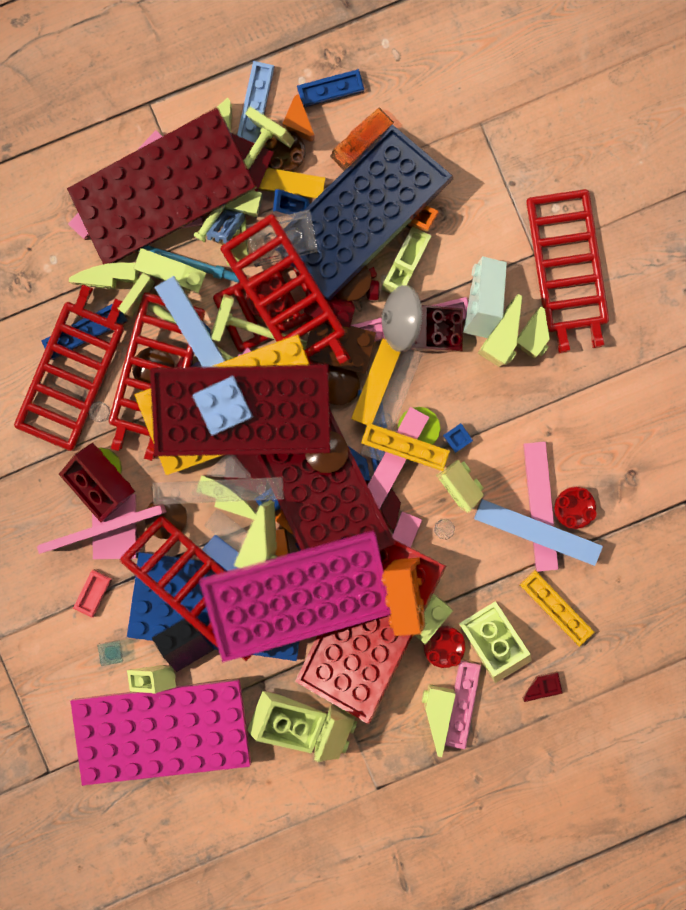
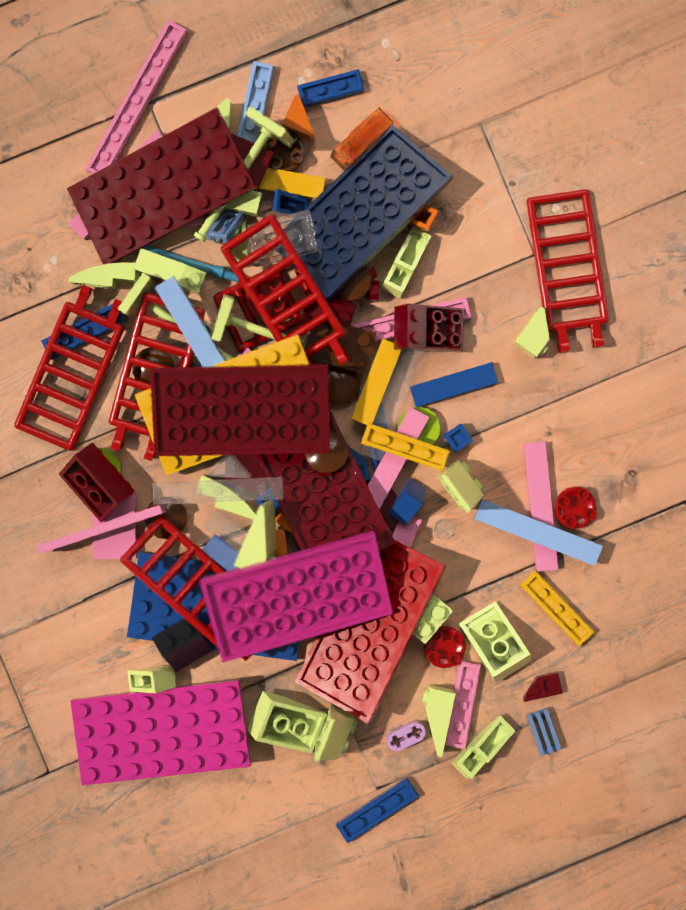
(92, 593): coral tile -> none
(100, 412): clear tile -> none
(110, 653): clear light blue plate -> none
(138, 97): none -> bright pink tile
(222, 405): light blue plate -> none
(377, 810): none -> blue tile
(402, 318): light grey dish -> none
(404, 597): orange wedge -> none
(407, 740): none -> lavender beam
(408, 501): none -> blue slope
(453, 384): none -> blue tile
(483, 747): none -> yellowish green slope
(486, 297): light aqua wedge -> none
(503, 339): yellowish green slope -> none
(549, 749): none -> medium blue tile

